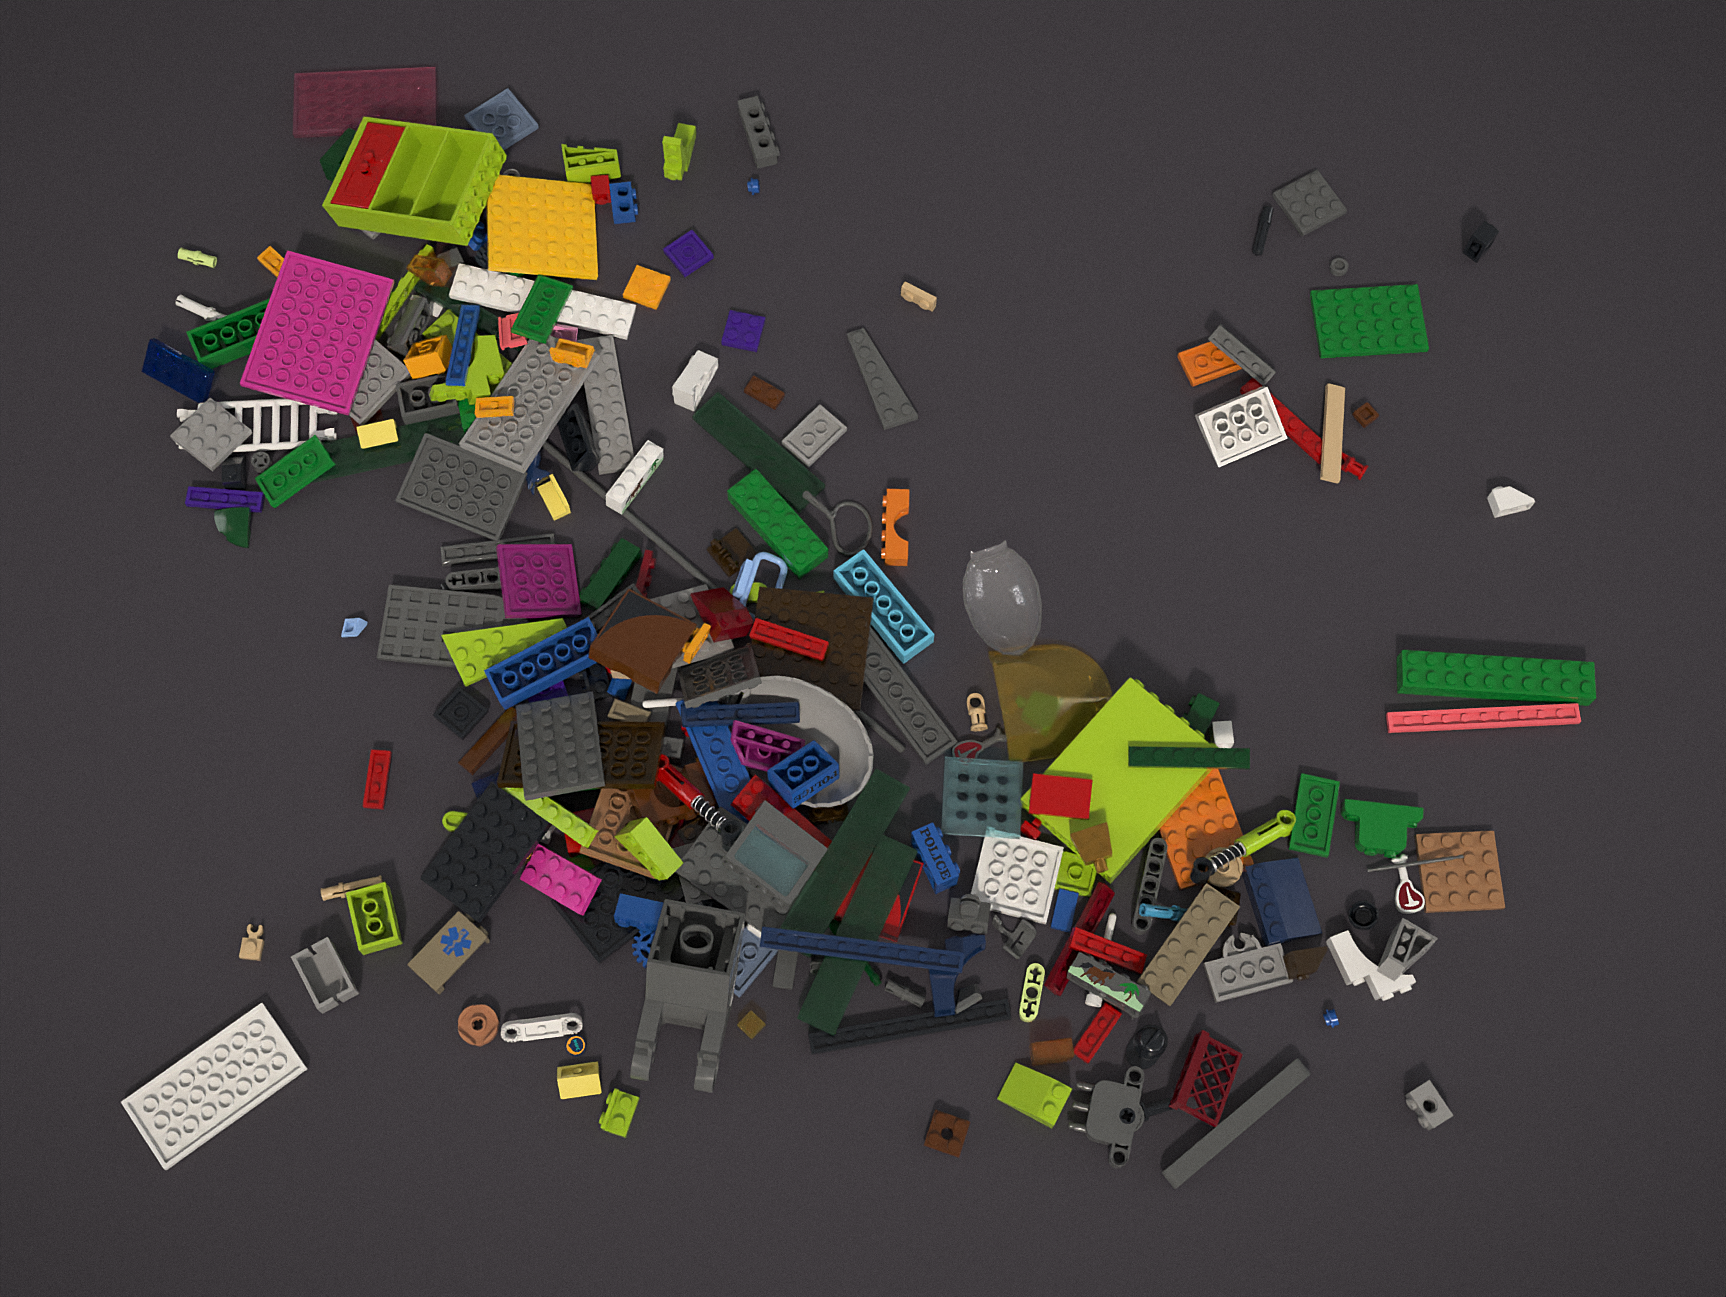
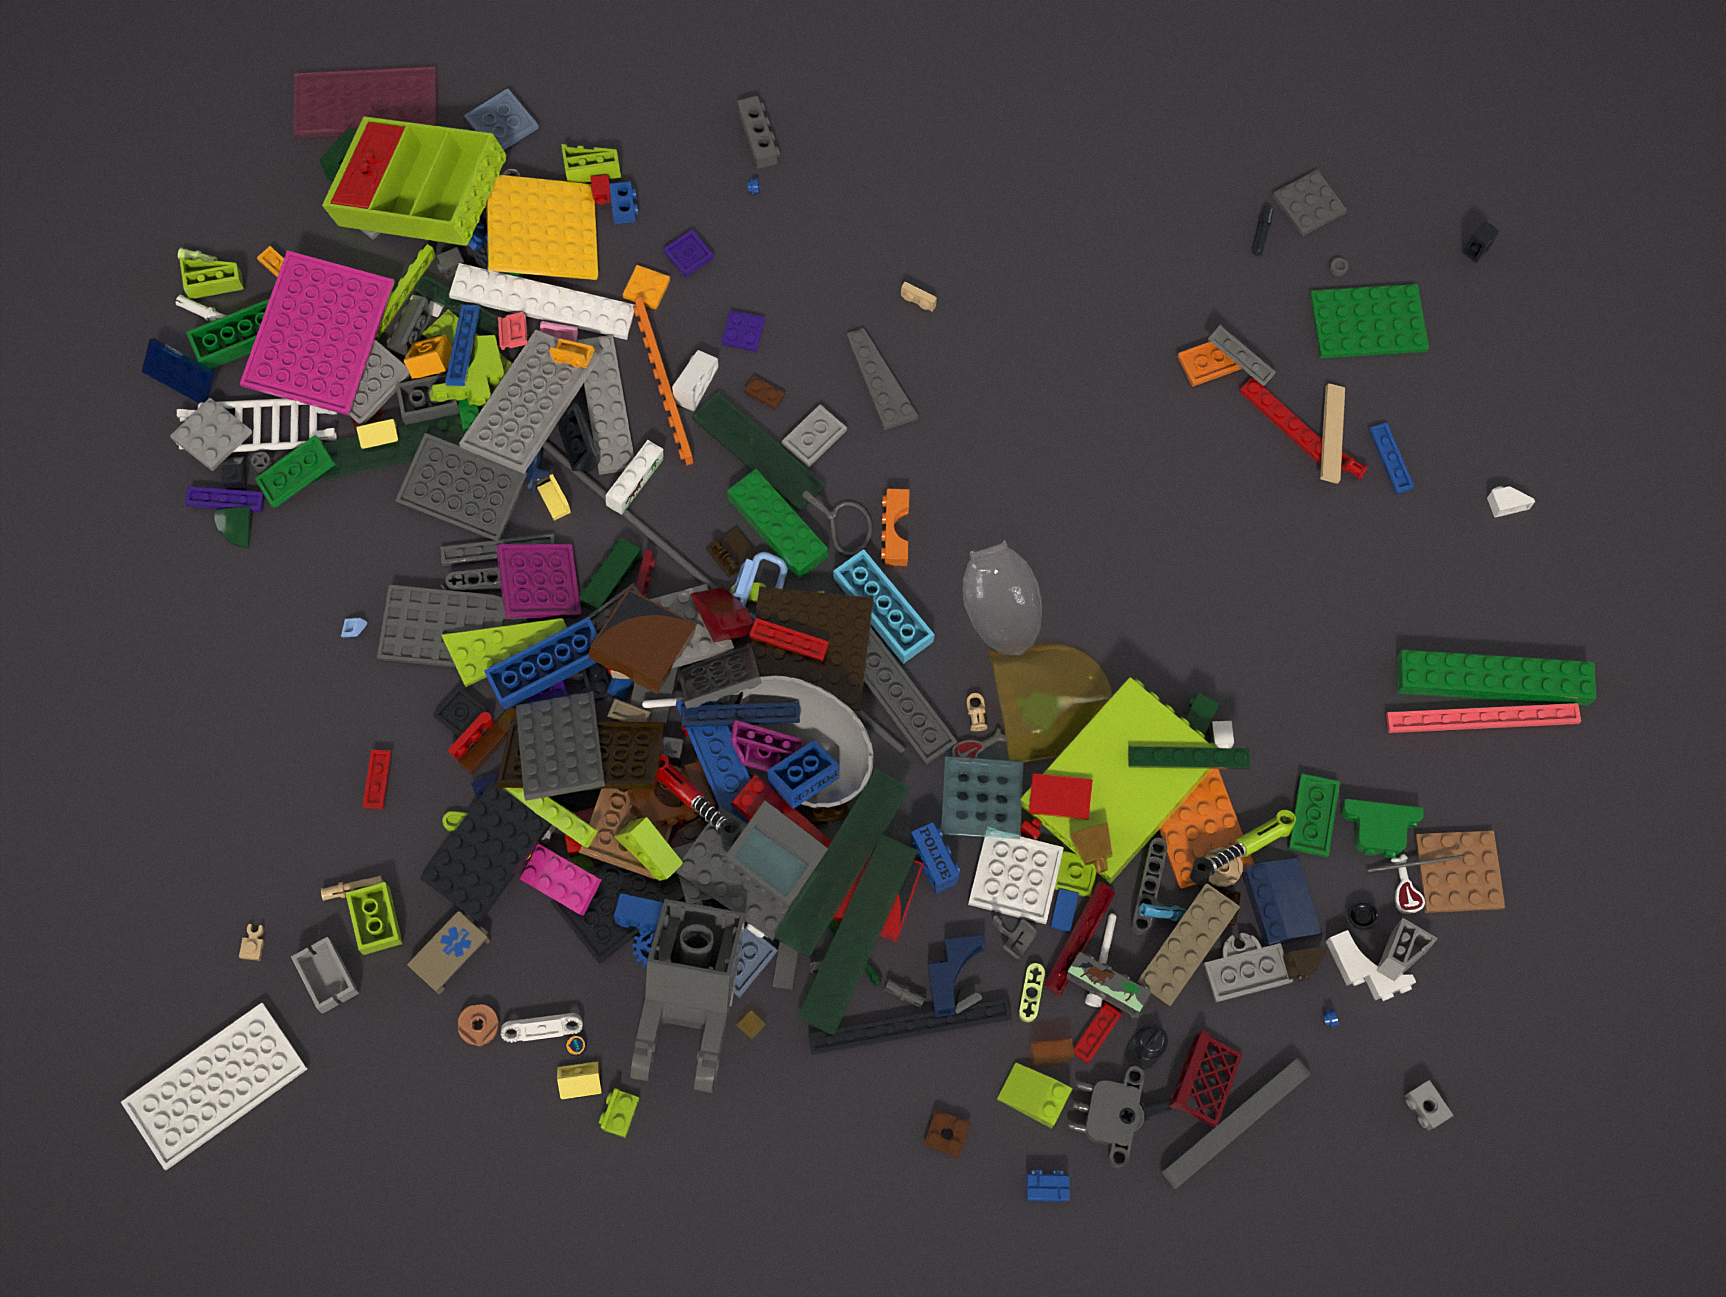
(209, 278): none -> lime wedge
(430, 270): clear orange slope -> none
(471, 735): none -> red plate
(494, 406): light orange plate -> none
(542, 309): green tile -> none
(664, 387): none -> orange plate
(678, 151): lime arch -> none
(699, 638): light orange plate -> none
(861, 949): dark blue plate -> none
(969, 914): dark grey brick -> none
(1047, 1187): none -> blue brick
(1107, 950): red plate -> none
(1241, 426): white slope -> none
(1365, 415): reddish brown plate -> none
(1391, 458): none -> blue tile

